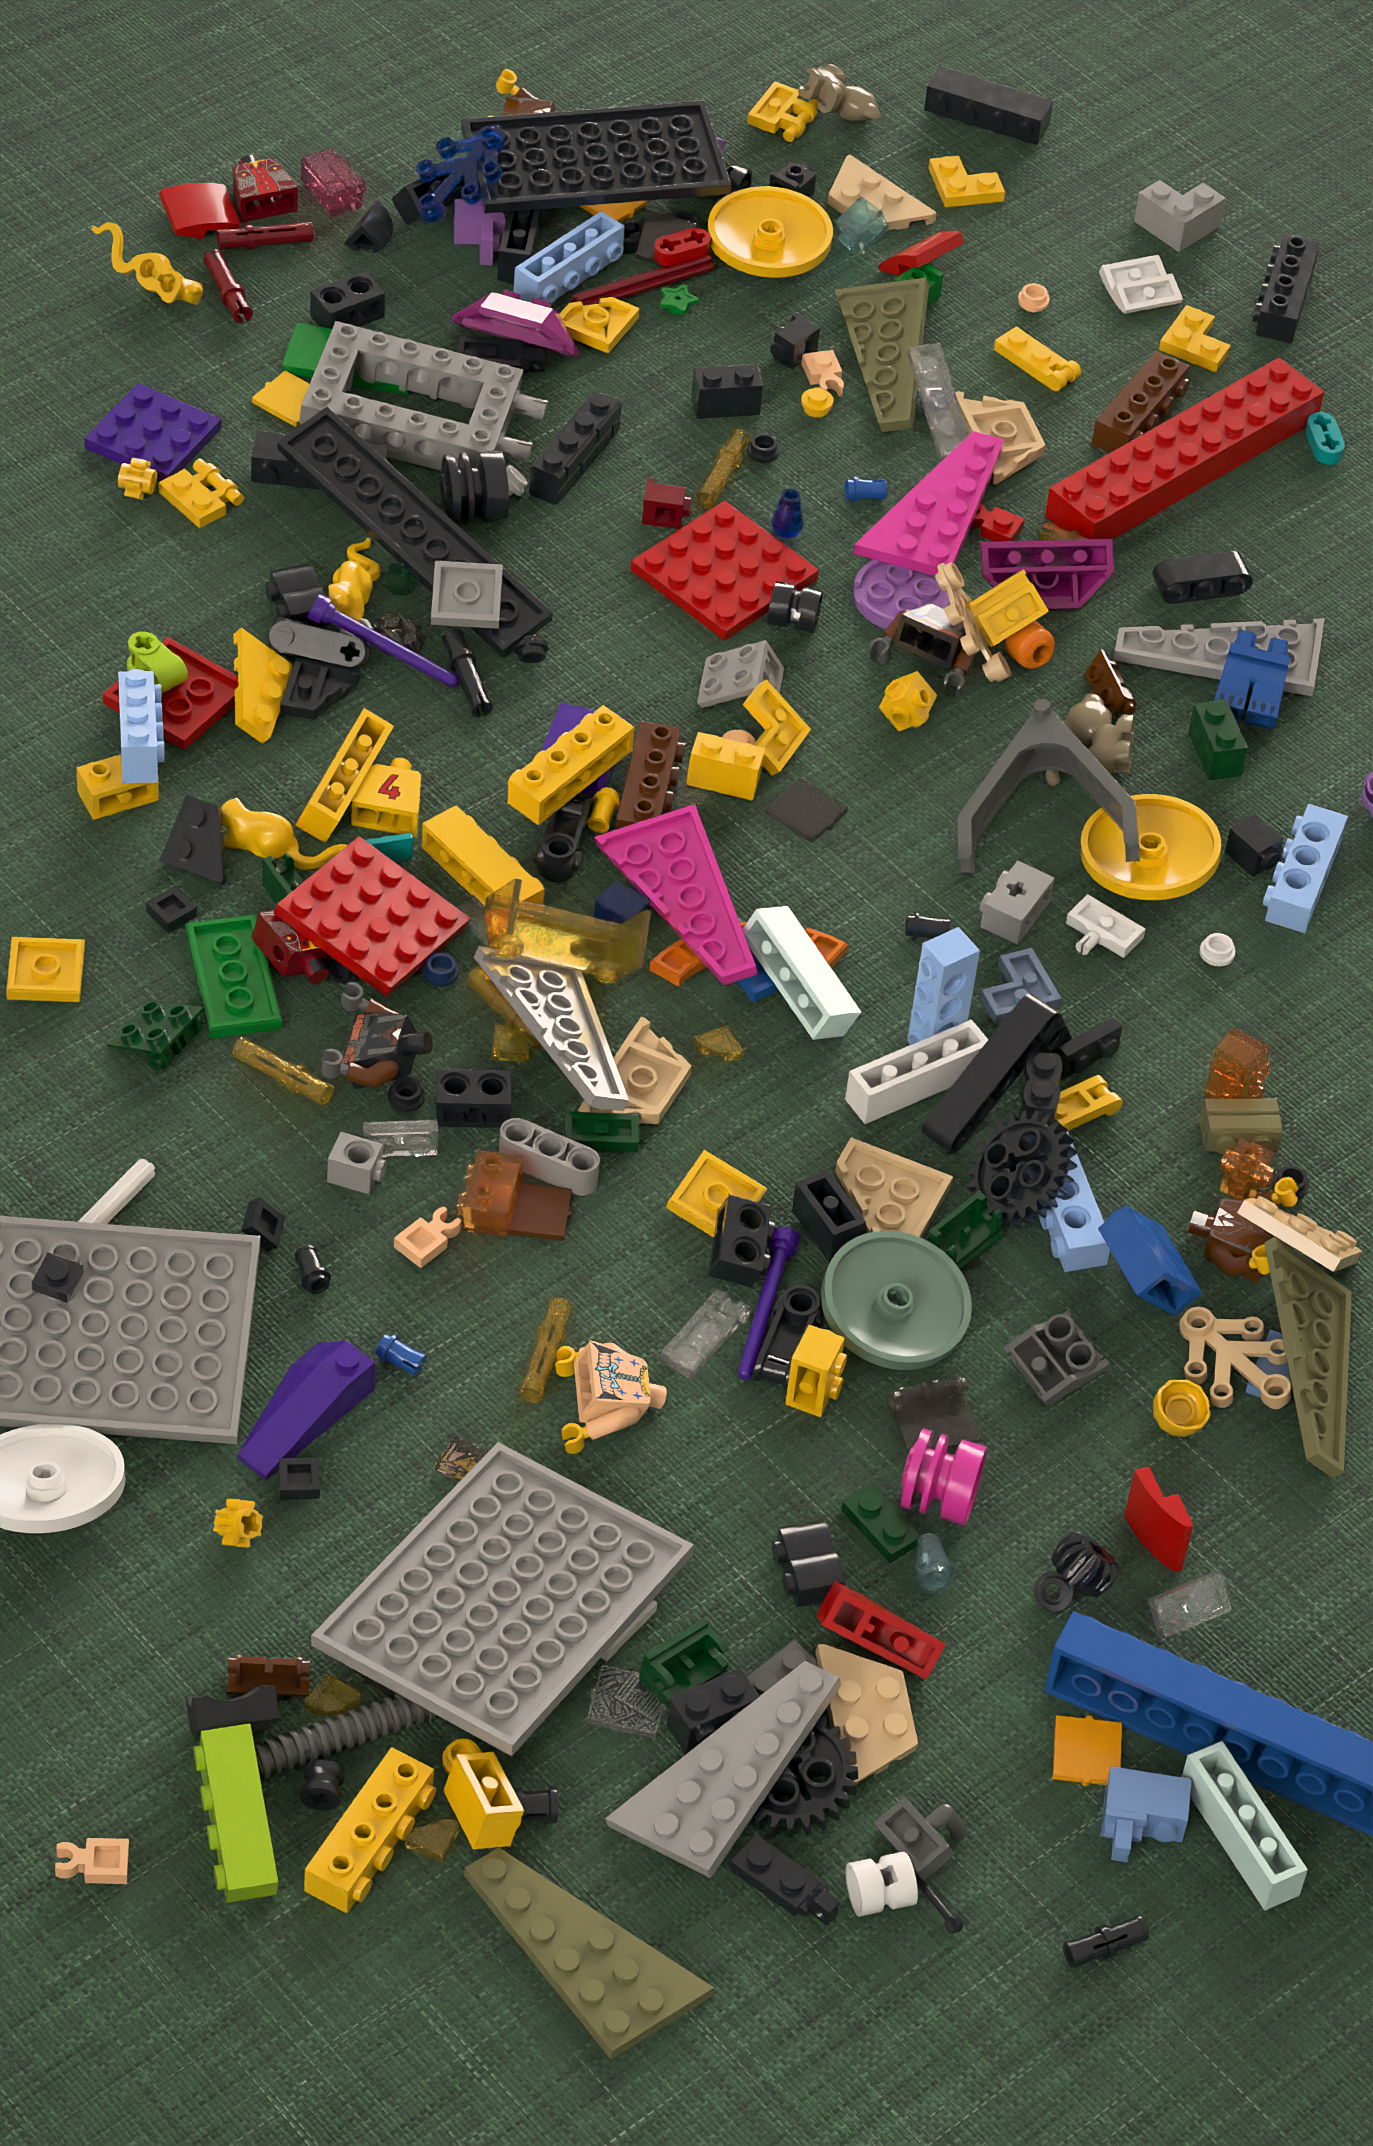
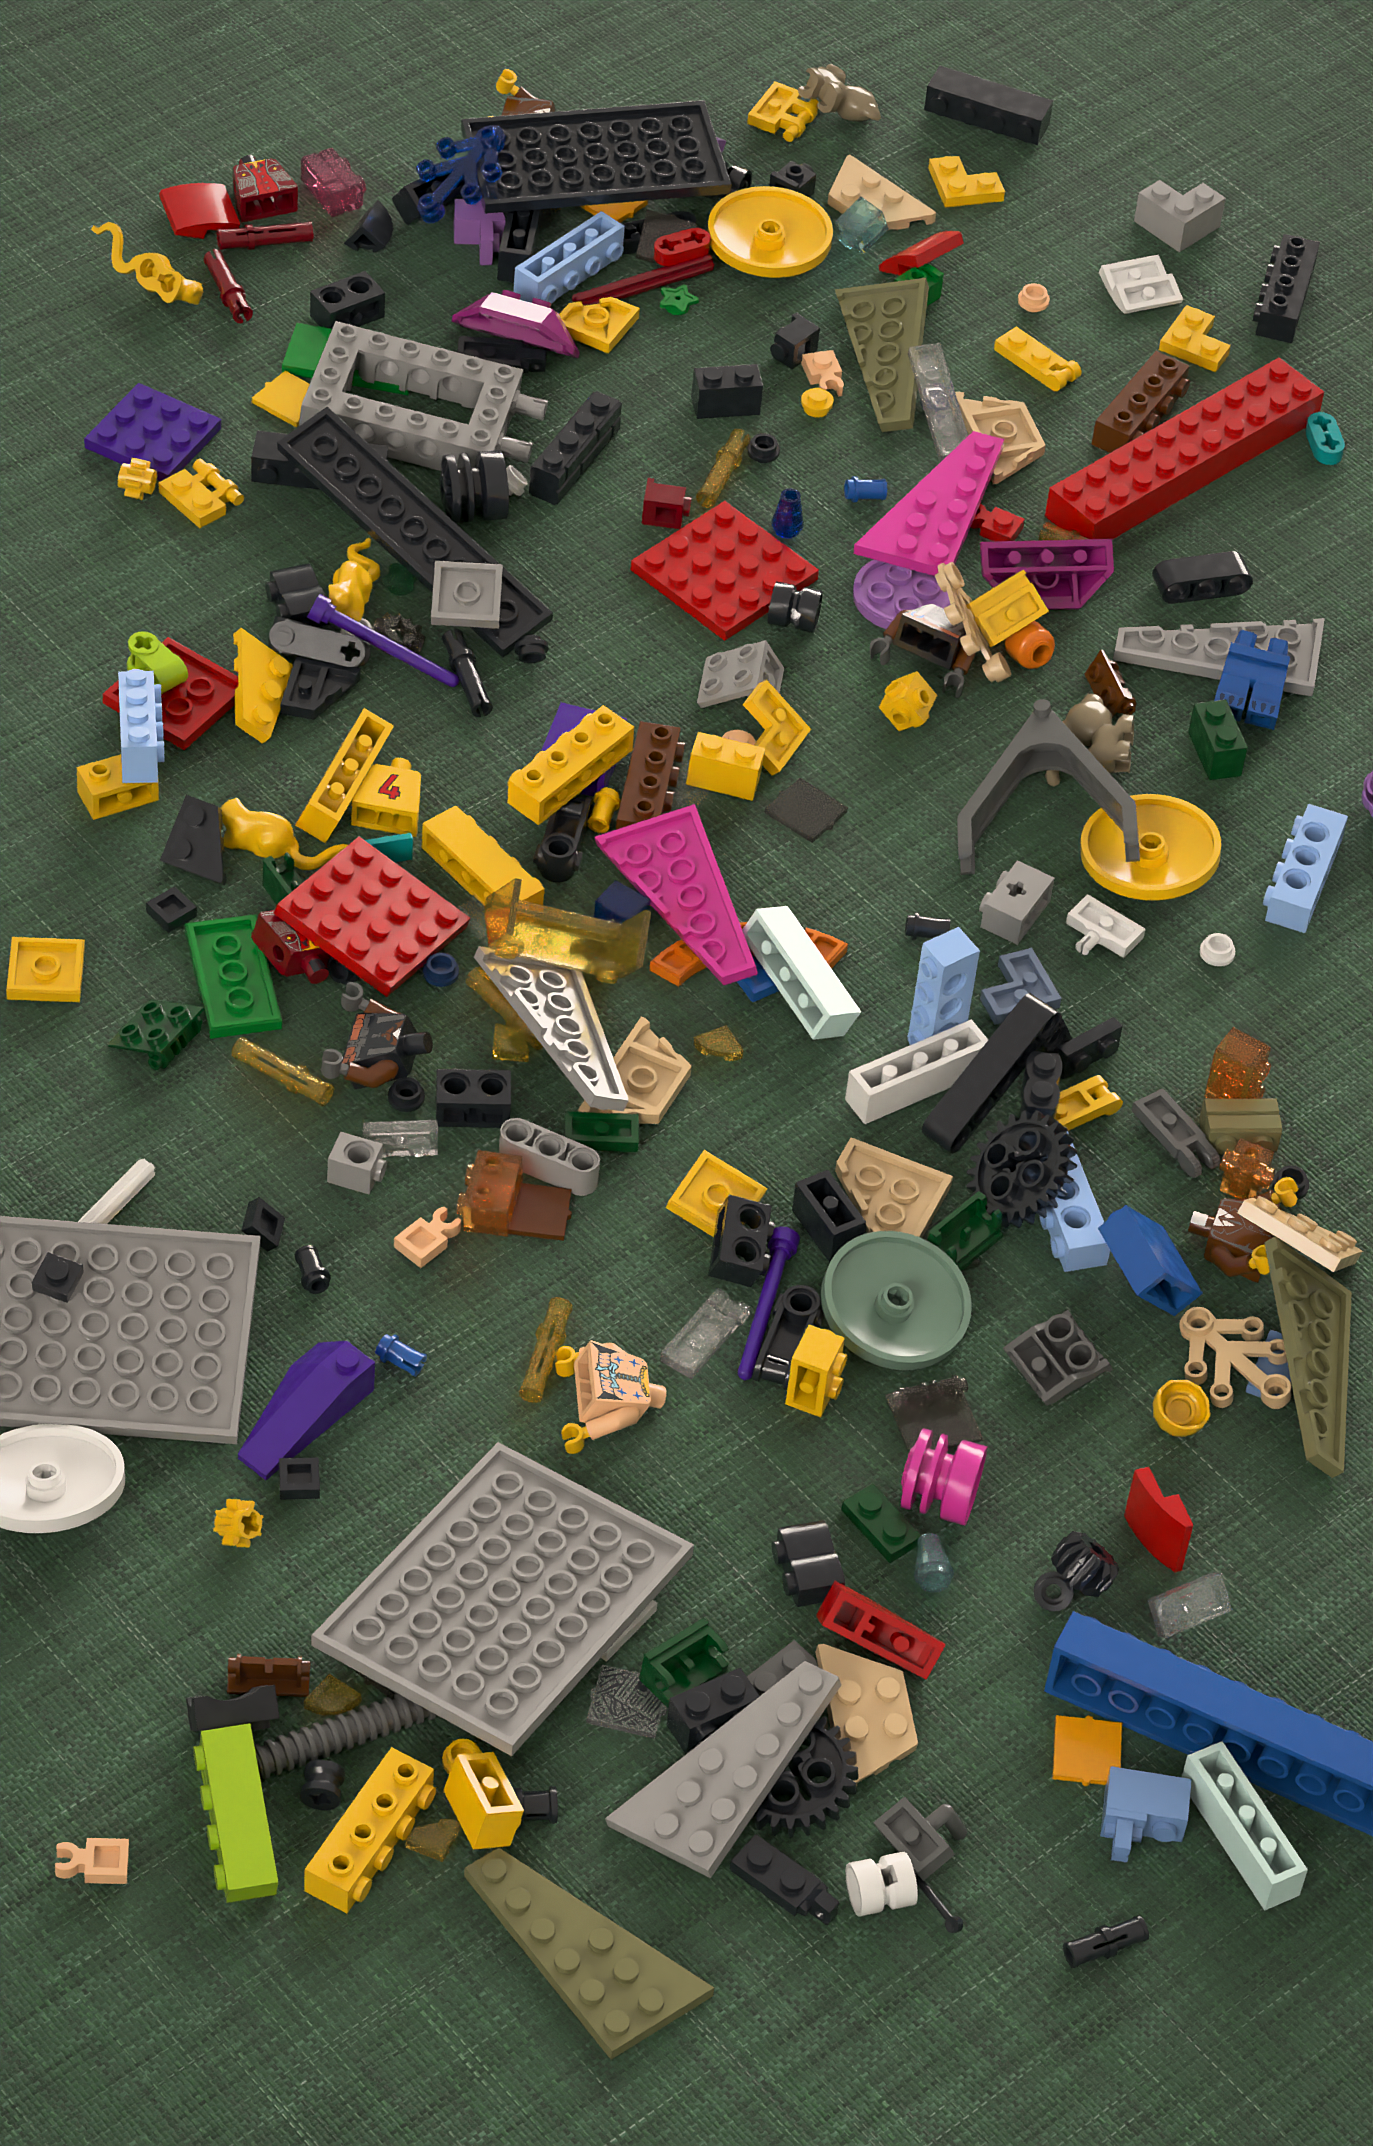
(459, 1458): clear smoke tile -> none
(1176, 1132): none -> dark grey hinge
(1254, 845): black brick -> none

